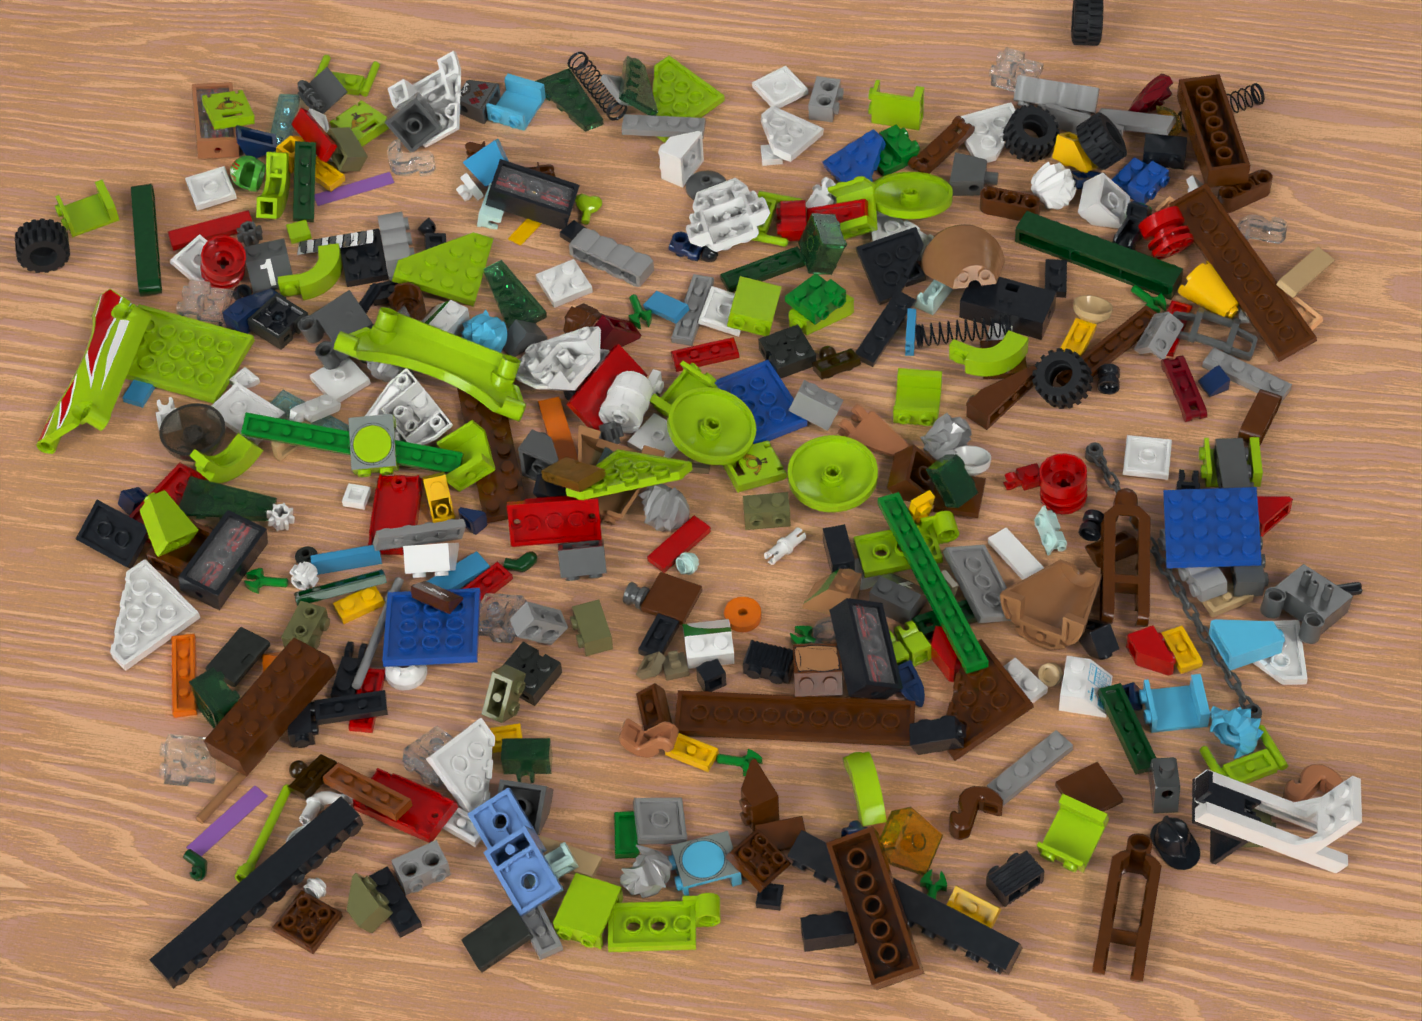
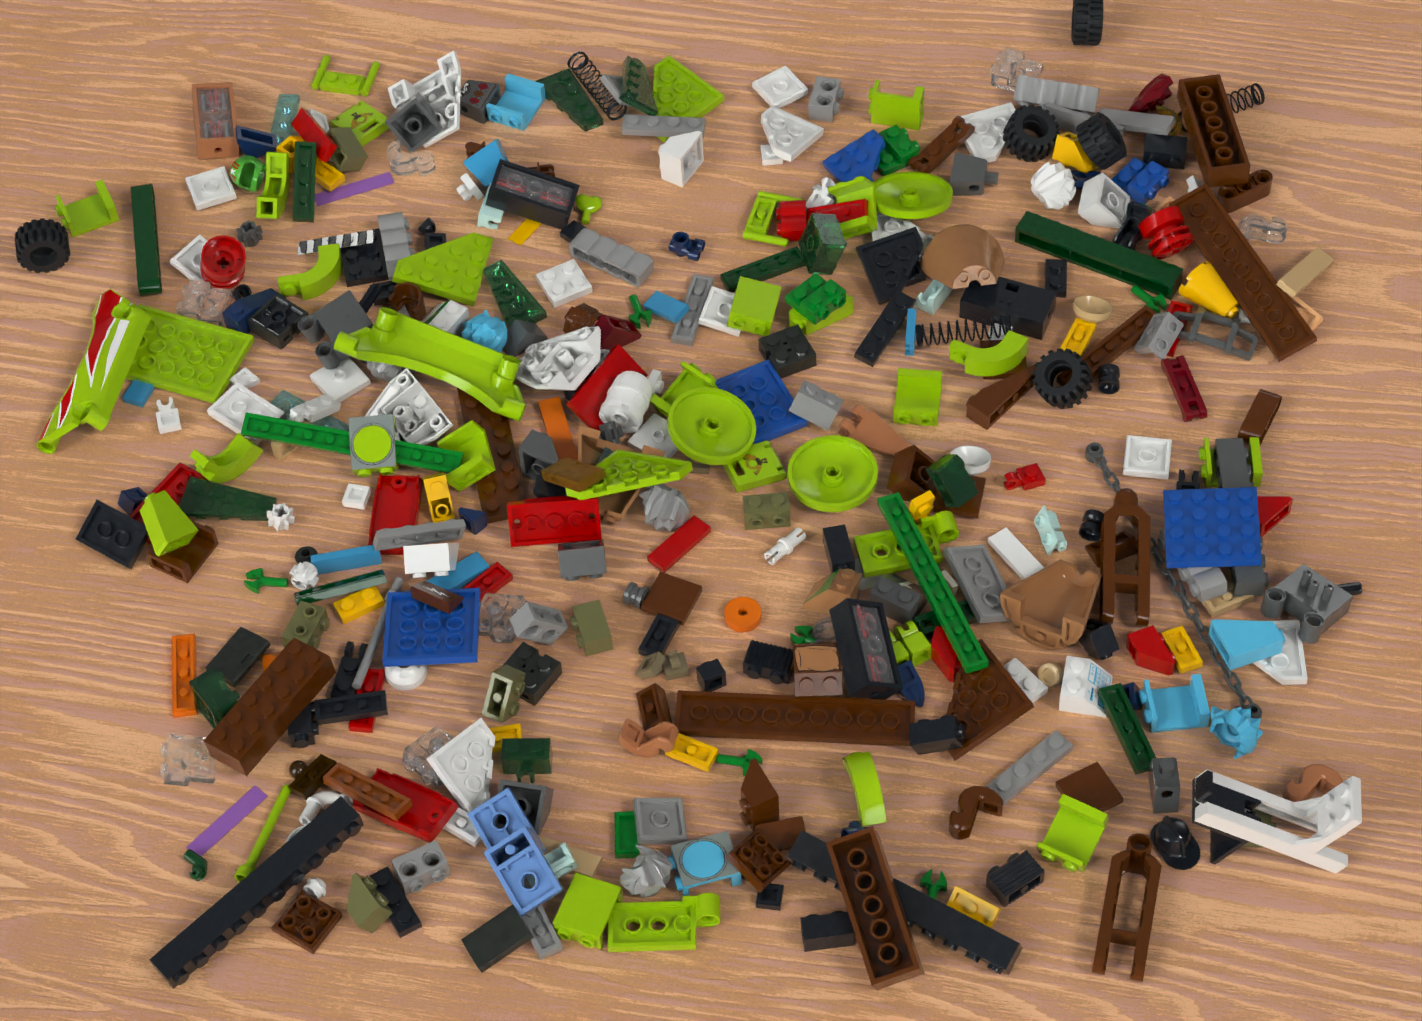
(148, 615): white plate -> none
(192, 428): clear smoke piece -> none
(217, 227): red tile -> none
(221, 796): medium nougat bar -> none
(223, 560): brick -> none
(228, 104): lime container -> none
(266, 264): dark grey slope -> none
(298, 231): lime tile -> none
(321, 91): dark grey hinge -> none
(523, 563): dark green arm -> none
(687, 563): light aqua plate -> none
(701, 181): dark grey dish -> none
(706, 353): red tile -> none
(708, 642): white slope -> none
(709, 255): black hinge -> none
(726, 215): white wedge -> none
(835, 363): dark brown plate -> none
(910, 841): clear yellow slope -> none
(946, 436): light grey hair -> none
(1007, 203): reddish brown beam -> none
(1063, 483): red wheel -> none
(1215, 381): dark blue slope -> none
(1246, 374): light grey plate -> none
(1252, 766): lime plate -> none

